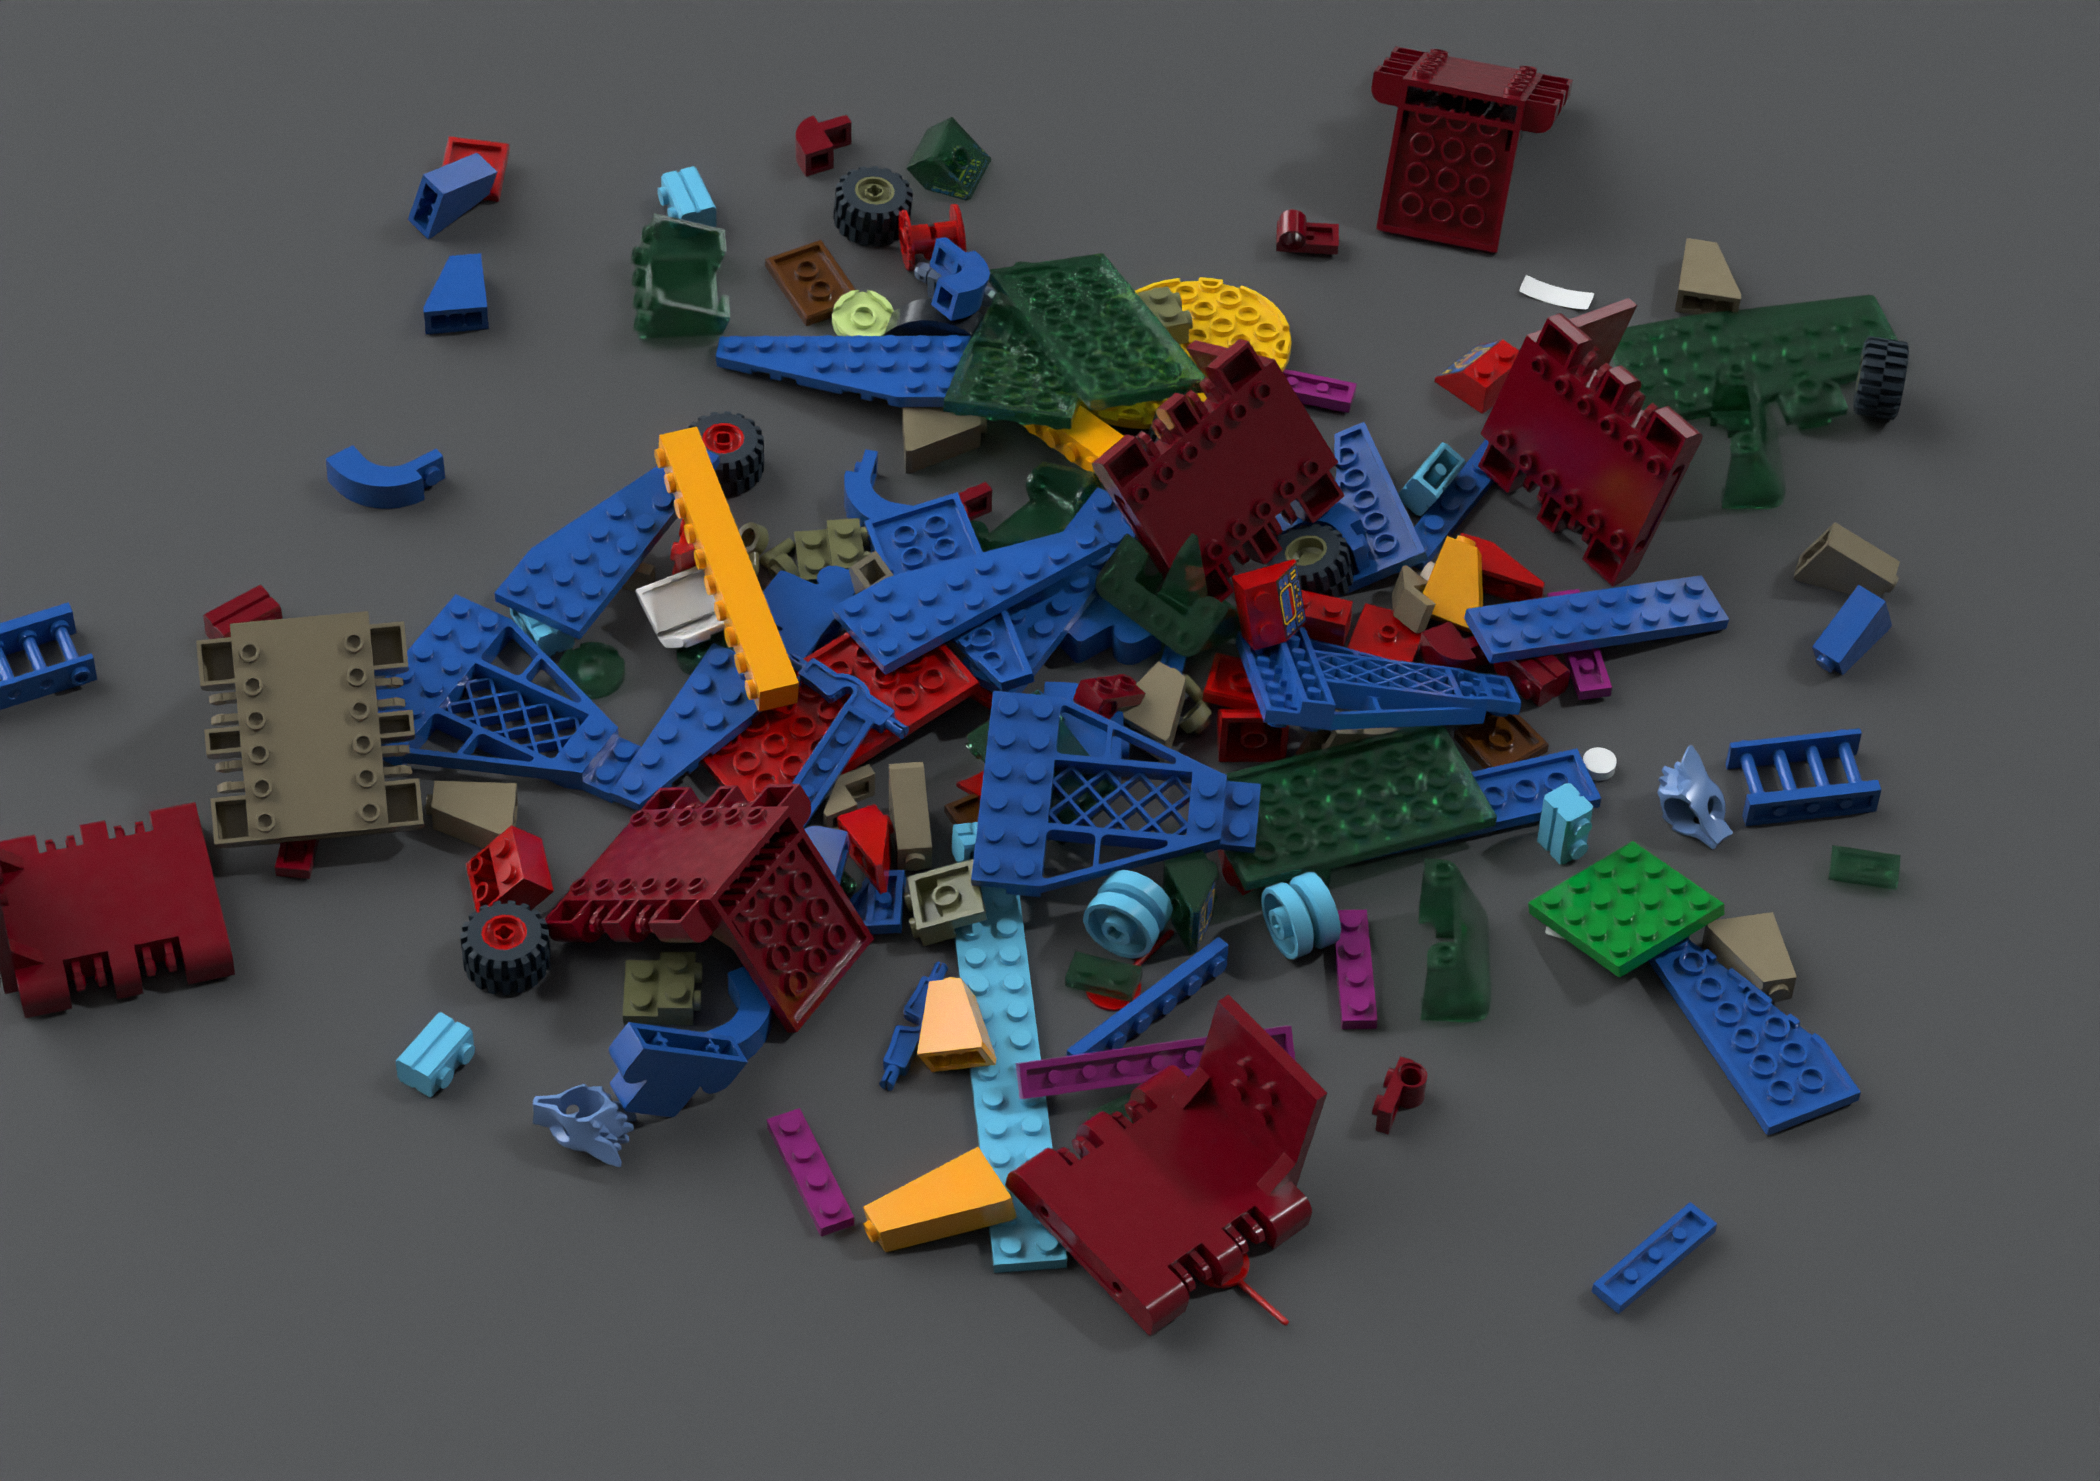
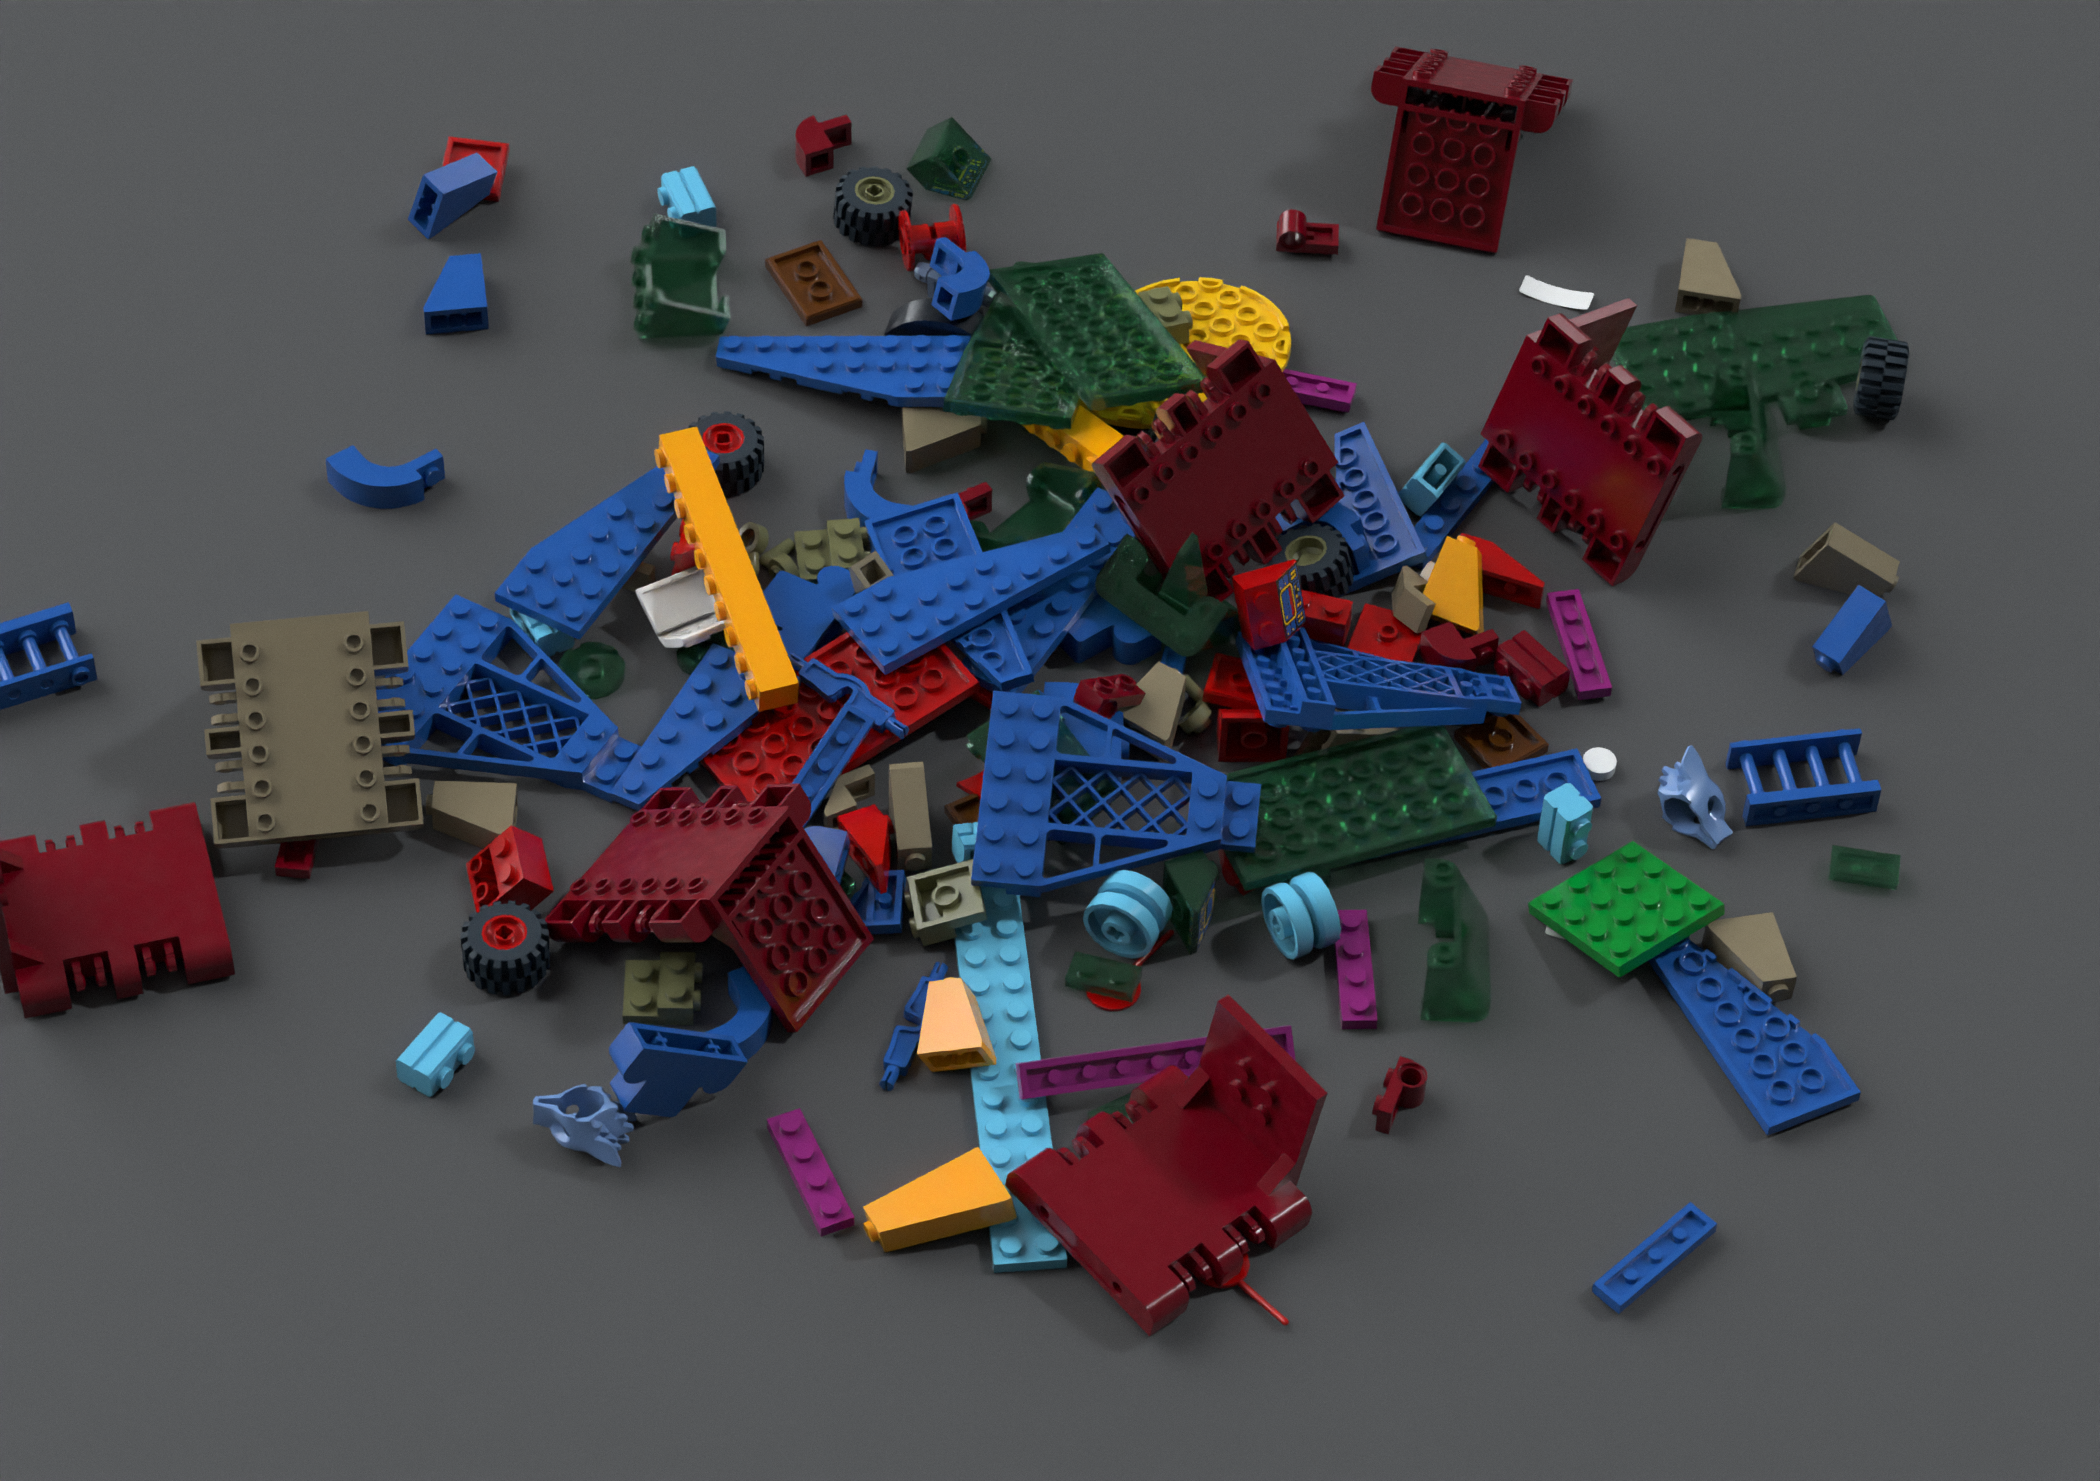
(247, 607): dark red brick -> none
(861, 314): yellowish green tile -> none
(1156, 1000): blue plate -> none
(1479, 374): red slope -> none
(1595, 619): blue plate -> none

